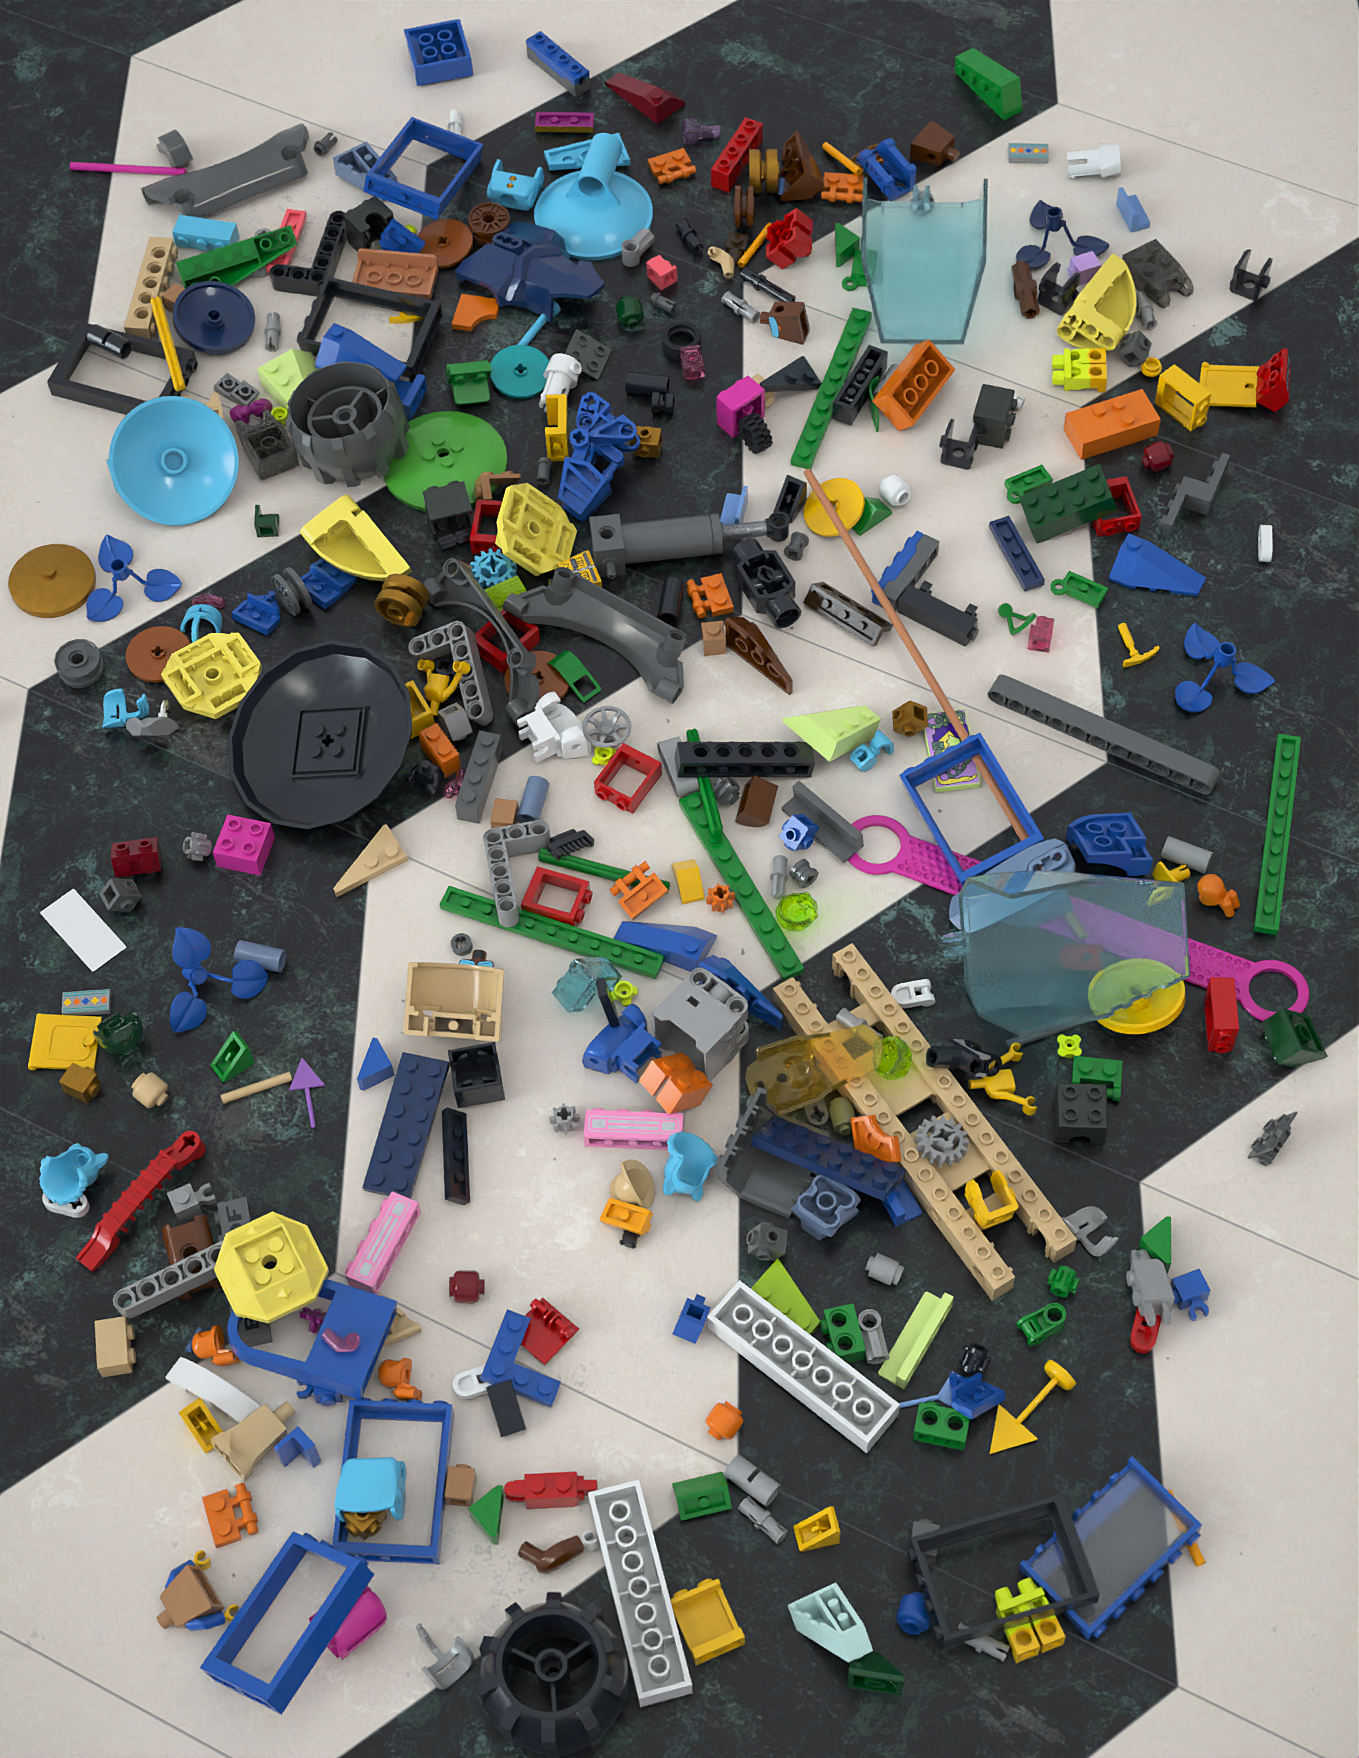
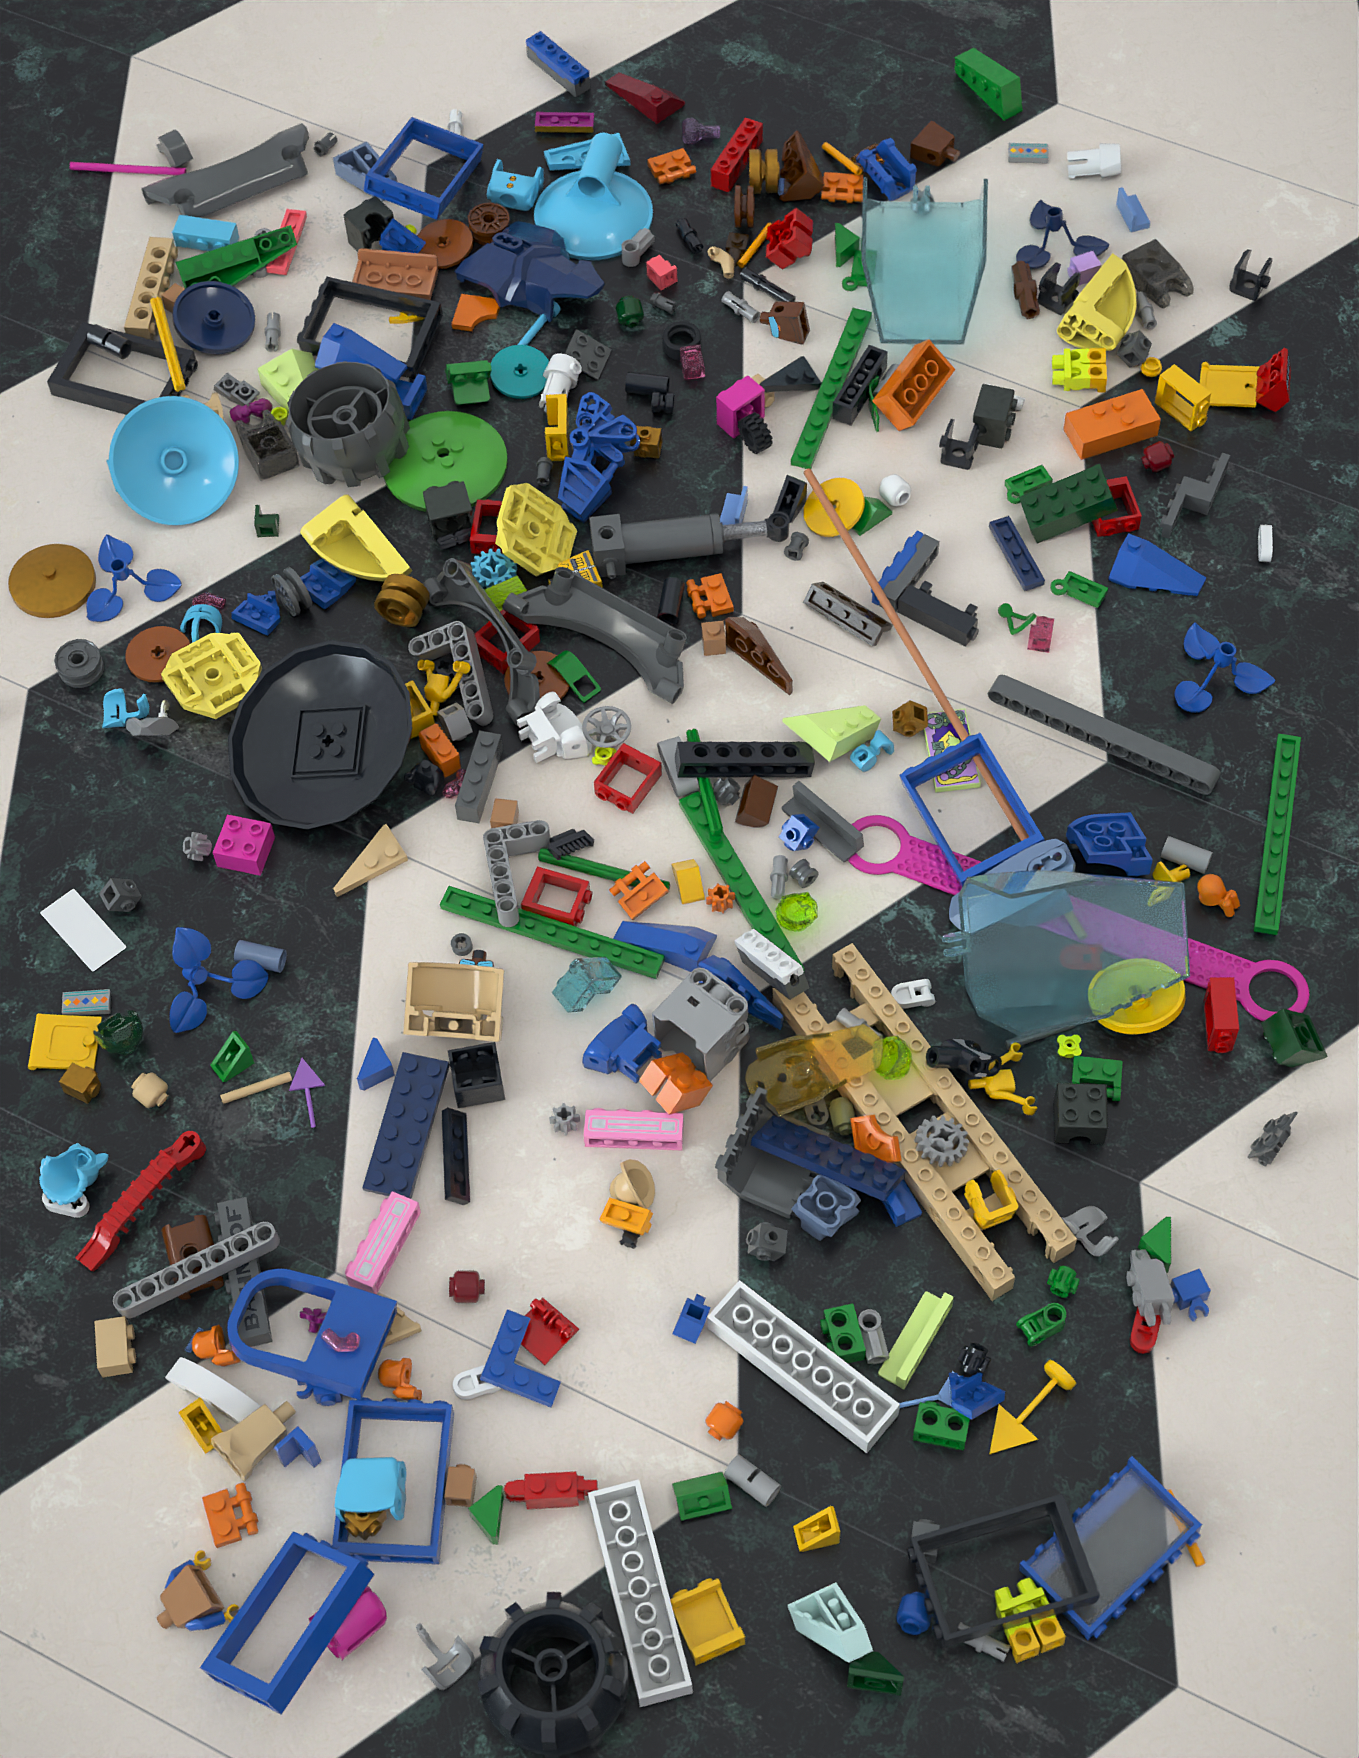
(136, 857): dark red brick -> none
(187, 1202): light grey brick -> none
(273, 1292): light yellow piece -> none
(308, 280): black beam -> none
(438, 52): blue slope -> none
(482, 484): medium nougat bracket -> none
(506, 1407): black tile -> none
(533, 799): sand blue pin -> none
(558, 1554): reddish brown arm -> none
(607, 1002): black tile -> none
(624, 986): neon yellow plate -> none
(687, 1165): medium azure hair -> none
(763, 1520): light grey pin -> none
(766, 582): black brick -> none
(771, 964): none -> white piece
(783, 1294): lime wing -> none
(884, 1269): light grey brick -> none
(1134, 654): yellow piece -> none

